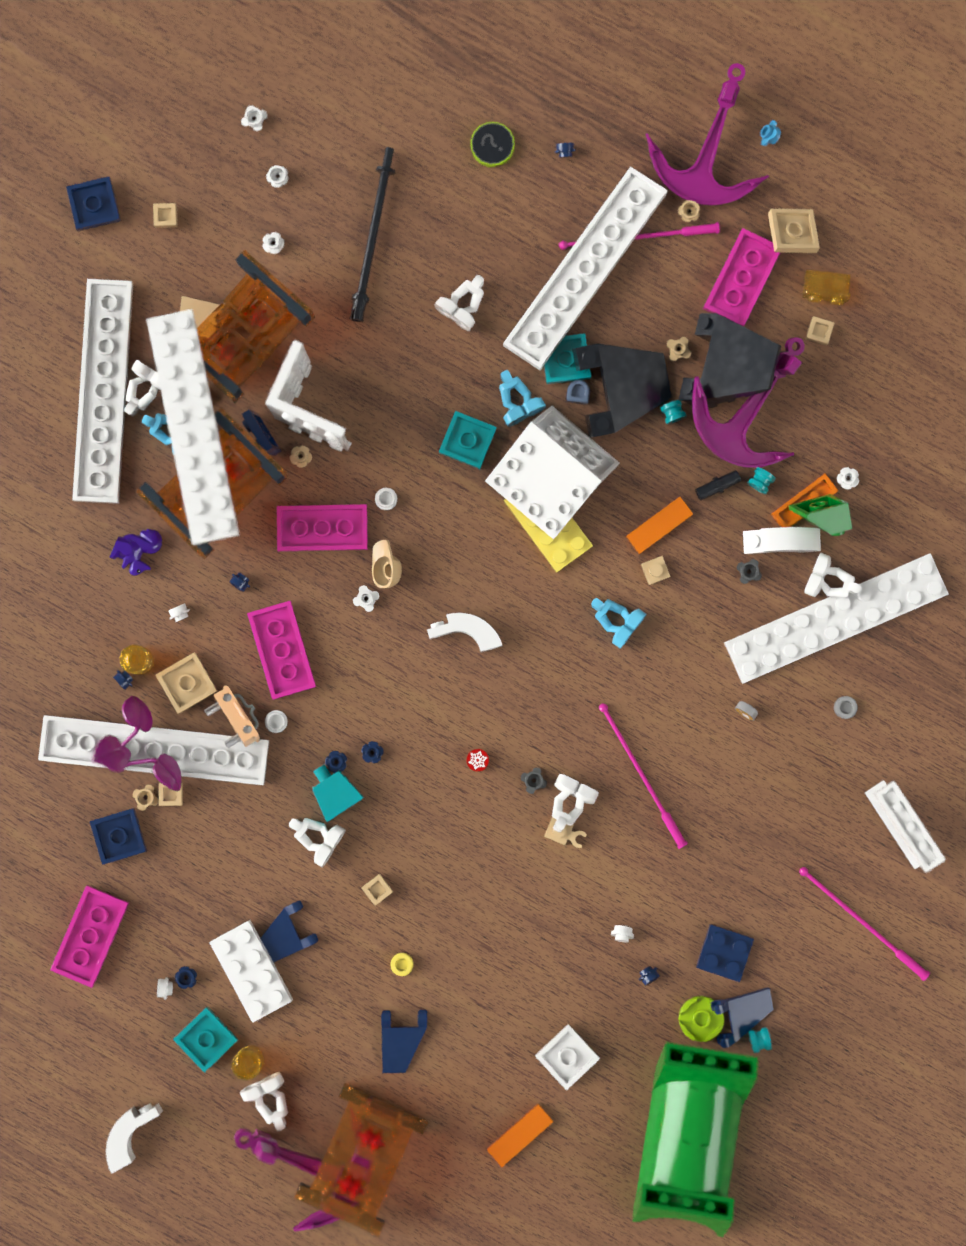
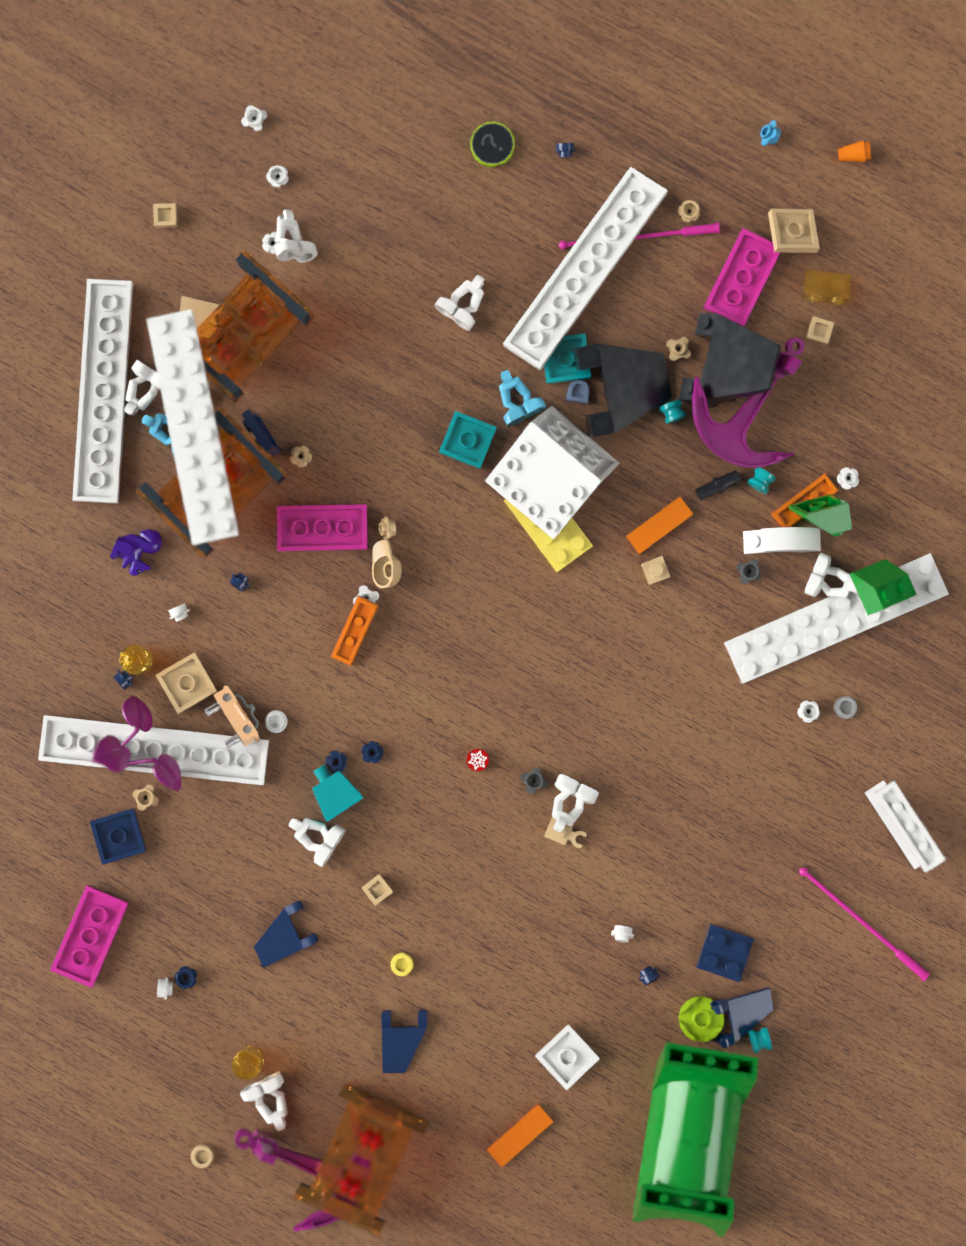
(93, 203): dark blue plate -> none
(118, 1147): white arch -> none
(169, 797): tan plate -> none
(202, 1155): none -> tan tile
(205, 1039): teal plate -> none
(251, 971): white plate -> none
(281, 650): dark pink plate -> none
(282, 395): white bracket -> none
(292, 249): none -> white piece
(355, 630): none -> orange tile
(360, 297): black bar -> none
(386, 498): white plate -> none
(387, 528): none -> tan plate
(469, 624): white arch -> none
(623, 632): medium azure piece -> none
(669, 822): dark pink piece -> none
(698, 182): magenta piece -> none
(746, 710): light grey tile -> none
(813, 715): none -> white plate
(855, 152): none -> orange cone
(882, 586): none -> green slope

